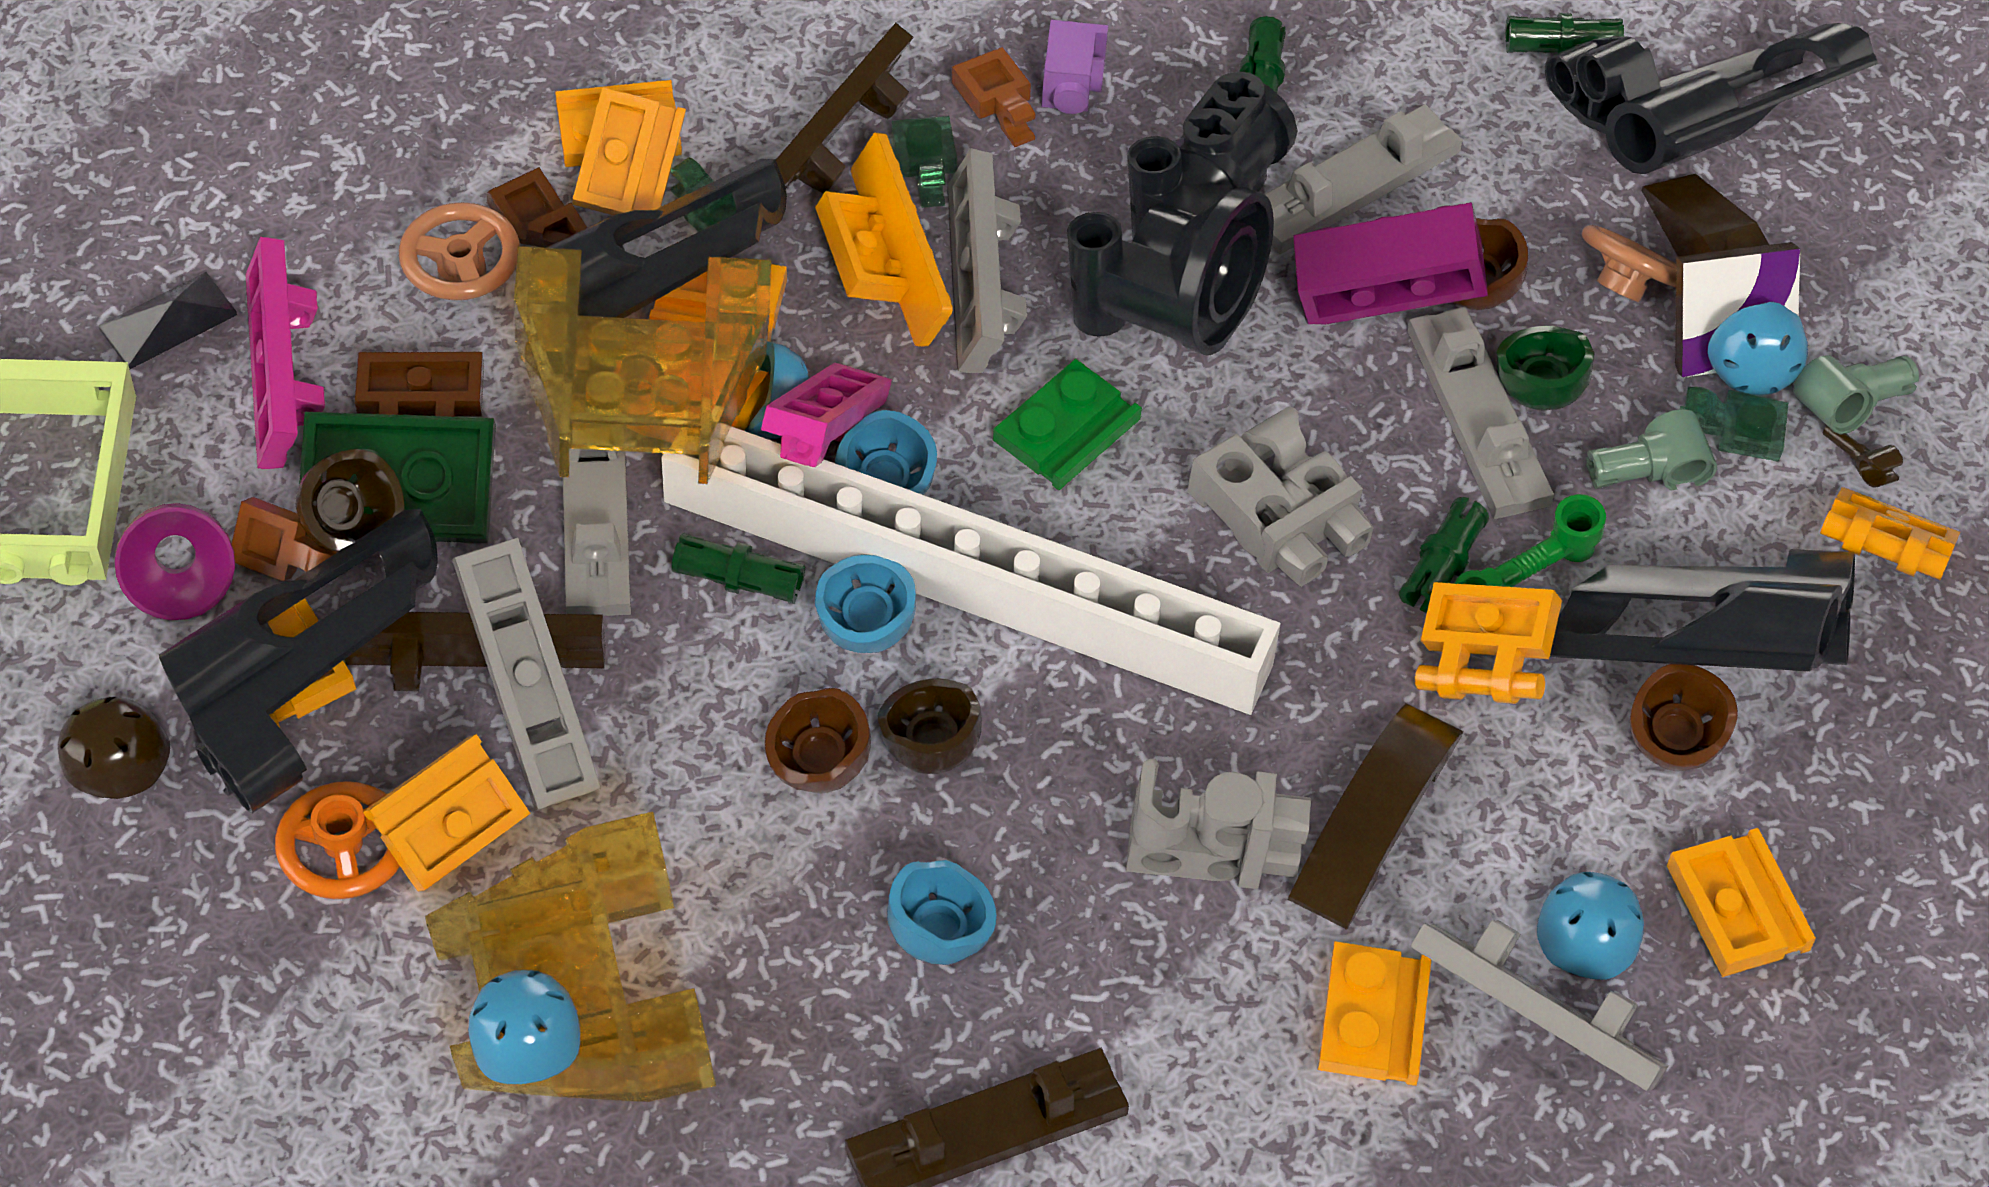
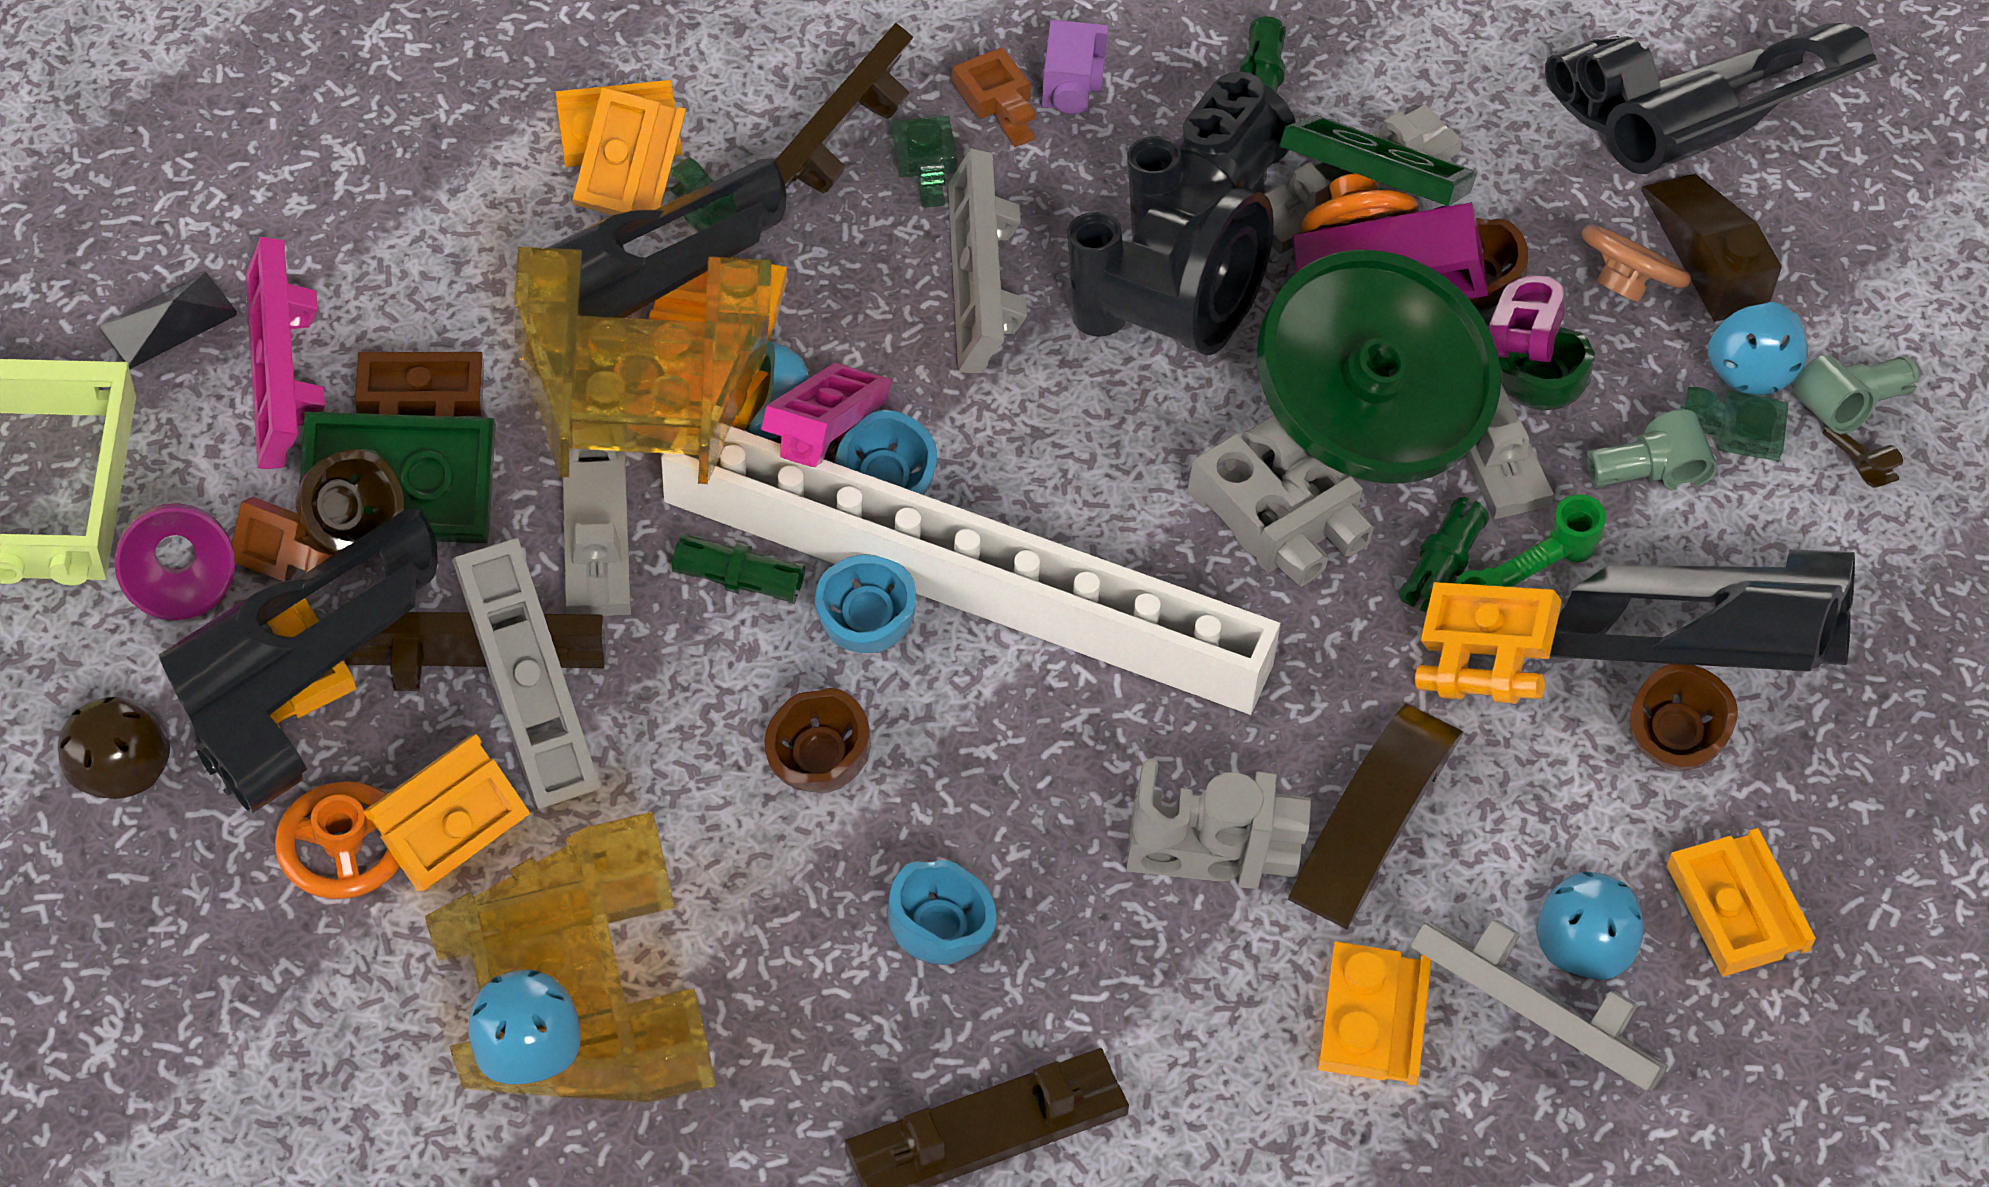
(460, 256): nougat piece -> none
(535, 210): reddish brown slope -> none
(883, 244): light orange bracket -> none
(933, 739): dark brown helmet -> none
(1066, 424): green plate -> none
(1357, 201): none -> orange piece
(1378, 366): none -> dark green dish
(1379, 159): none -> dark green tile
(1537, 309): none -> magenta plate
(1556, 33): dark green pin -> none
(1722, 283): tile -> none
(1890, 534): light orange plate -> none

